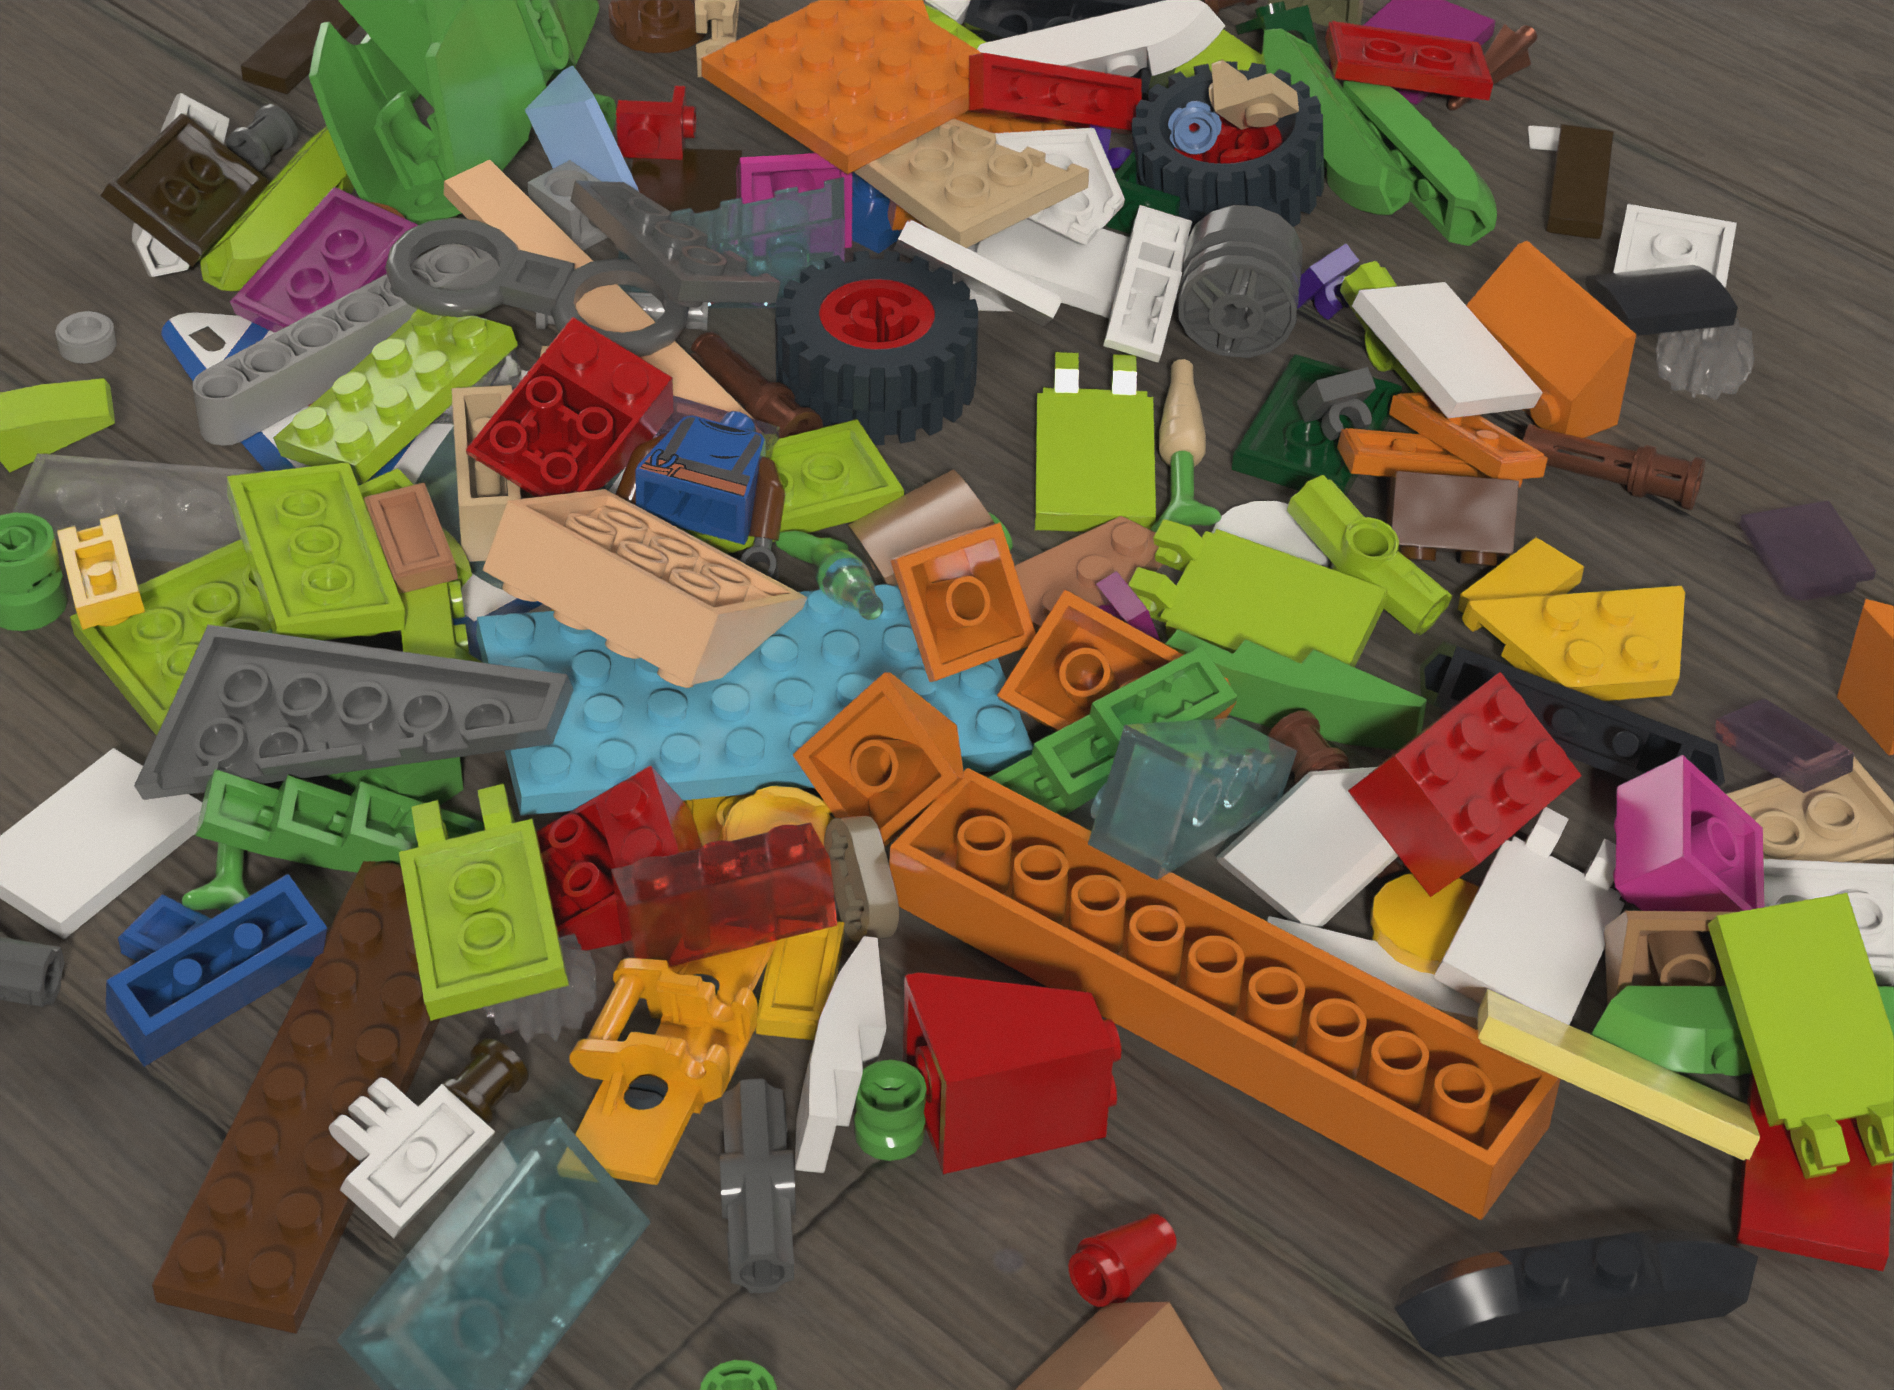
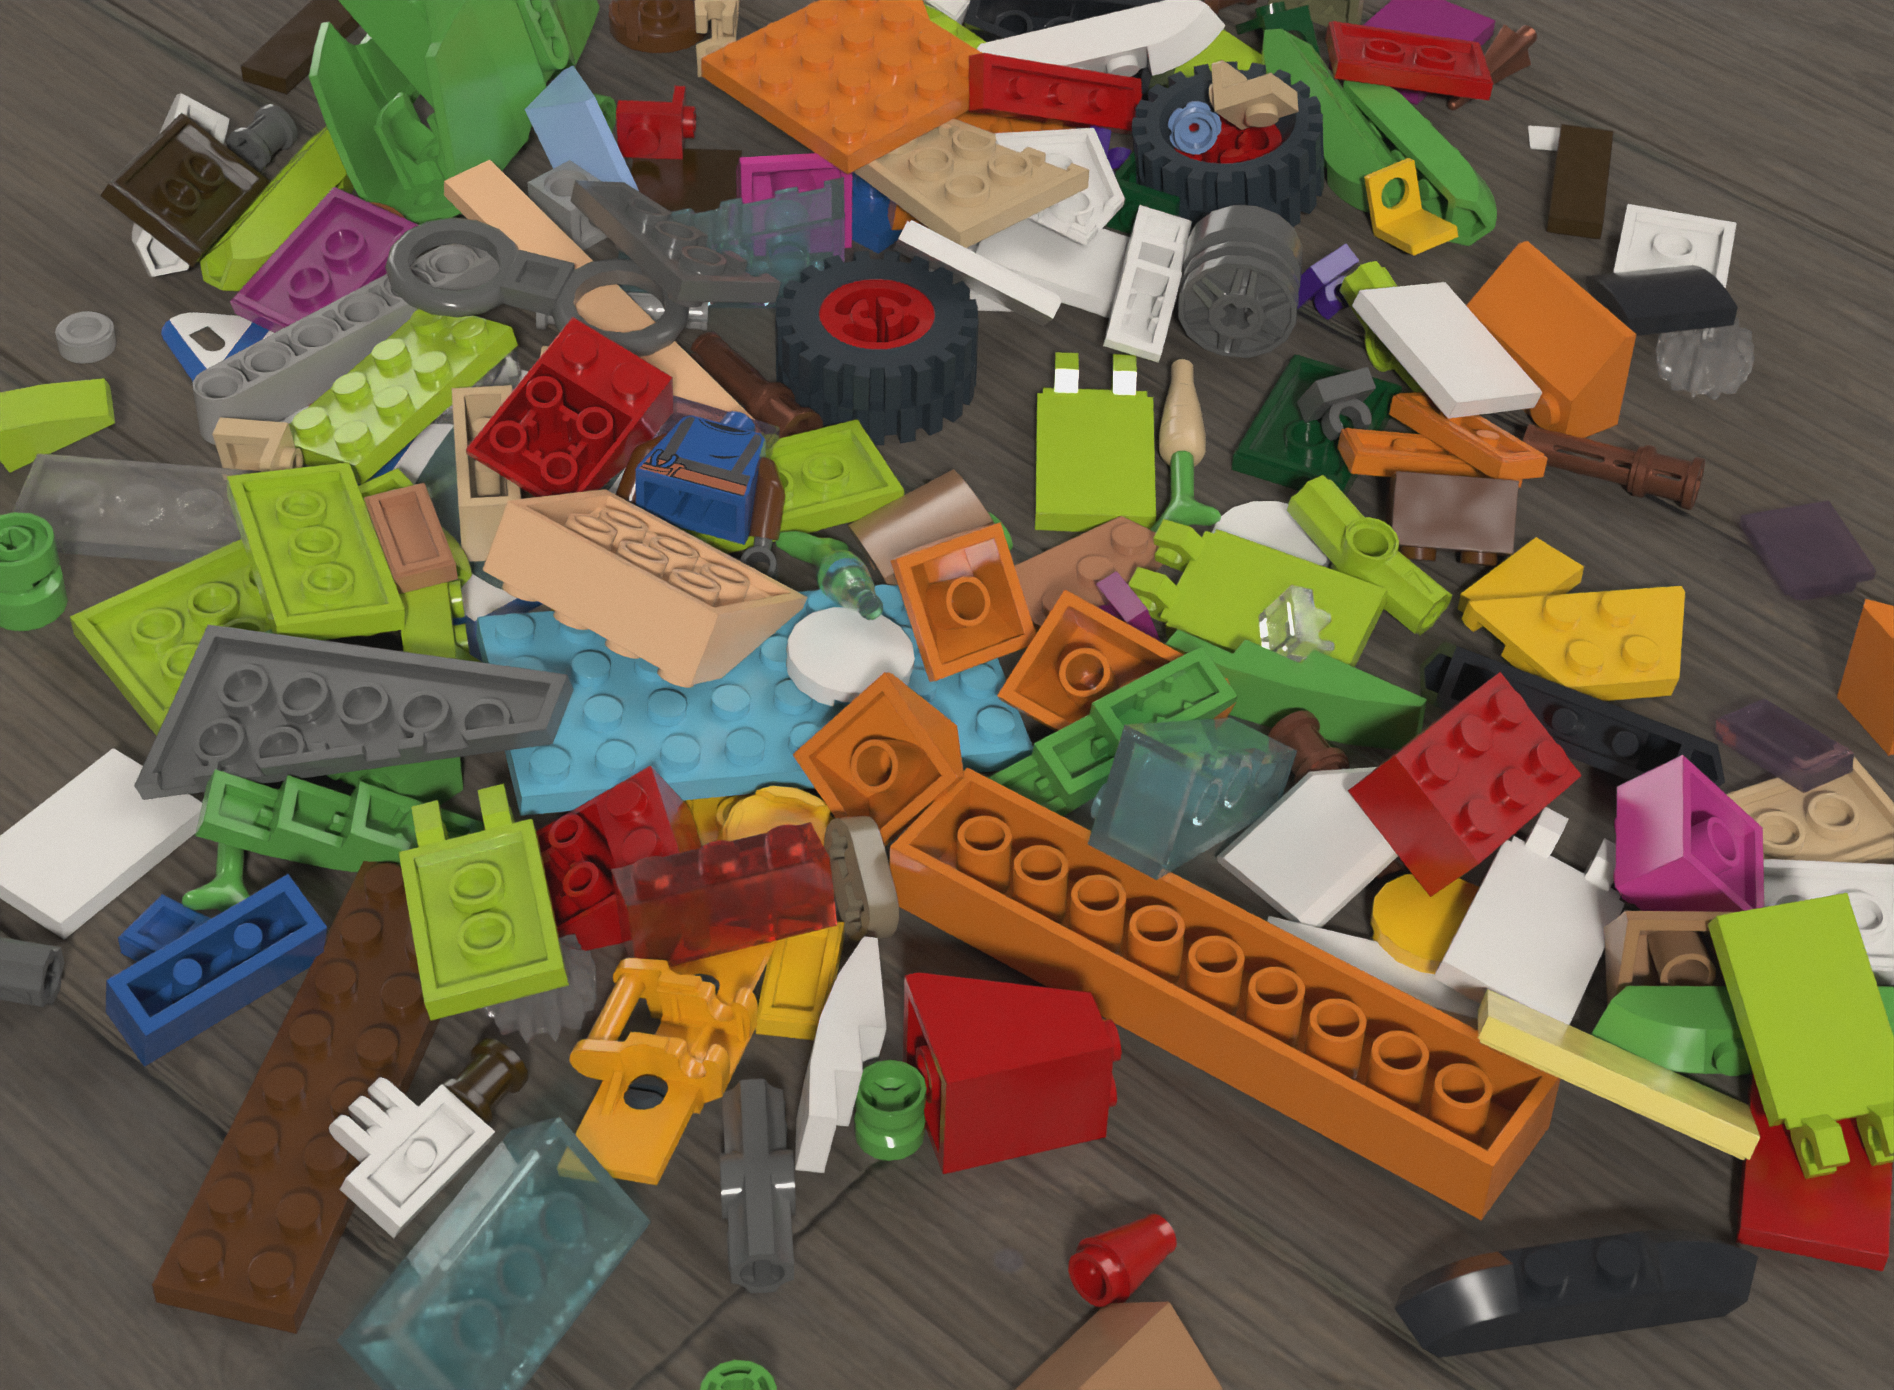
(100, 573): yellow plate -> none
(256, 445): none -> tan bracket
(841, 654): none -> white tile
(1293, 625): none -> clear tile
(1406, 223): none -> yellow bracket

